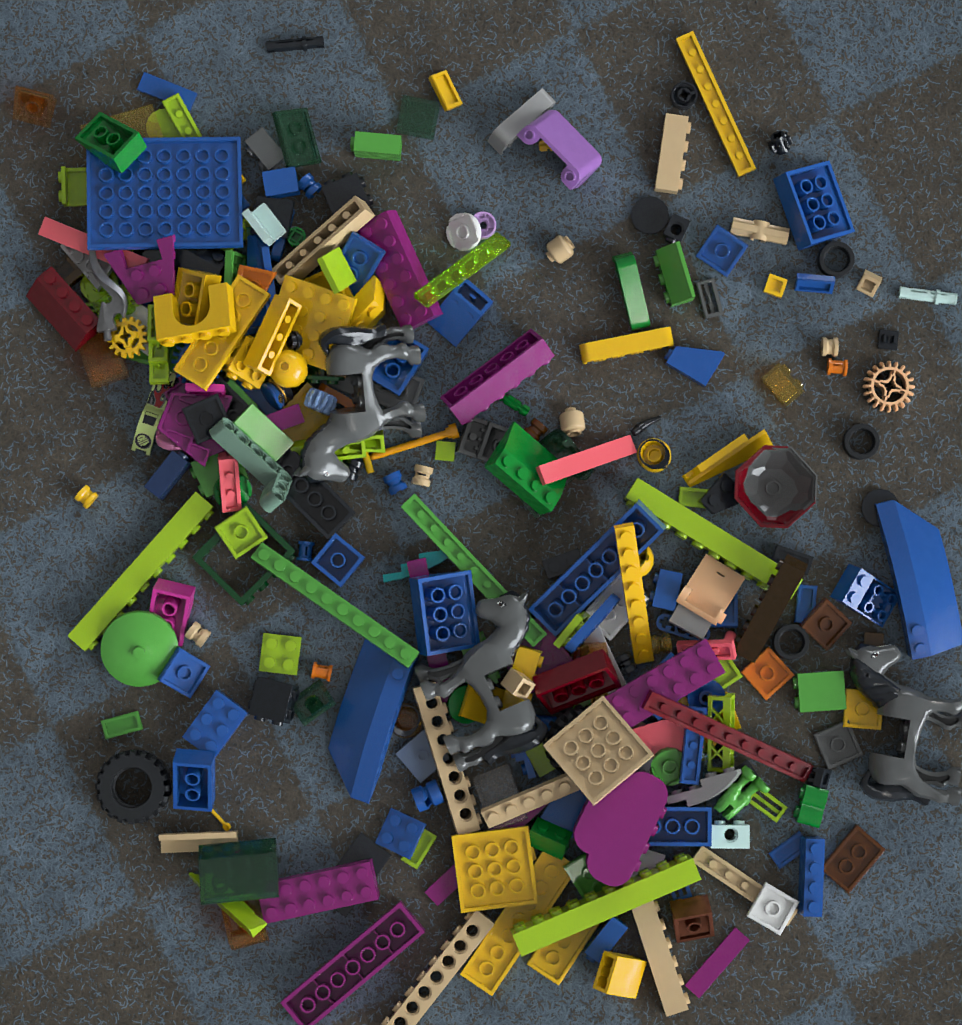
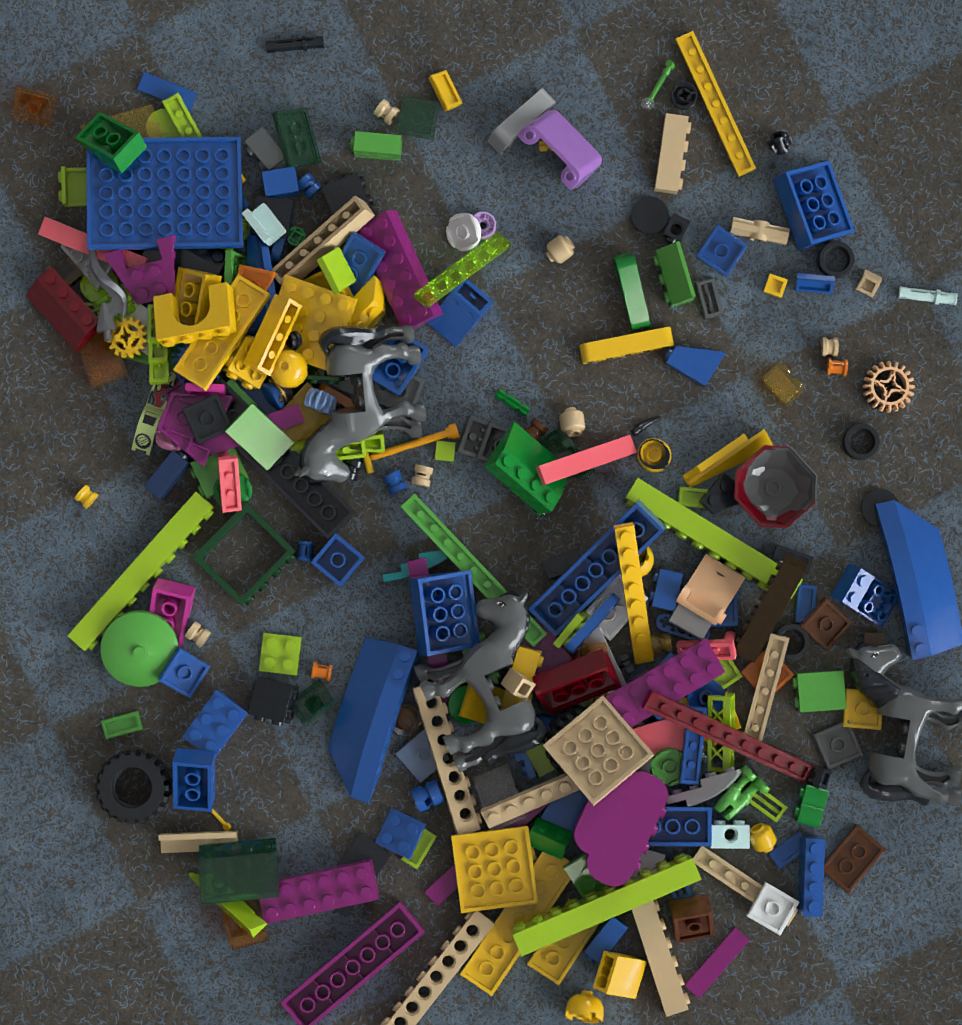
(241, 532): lime tile -> none
(256, 461): sand green beam -> none
(335, 605): bright green plate -> none
(385, 111): none -> tan wheel
(497, 376): magenta brick -> none
(585, 1007): none -> yellow cylinder
(648, 102): none -> bright green piece
(762, 838): none -> yellow head
(766, 685): none -> tan plate
(888, 340): black tile -> none

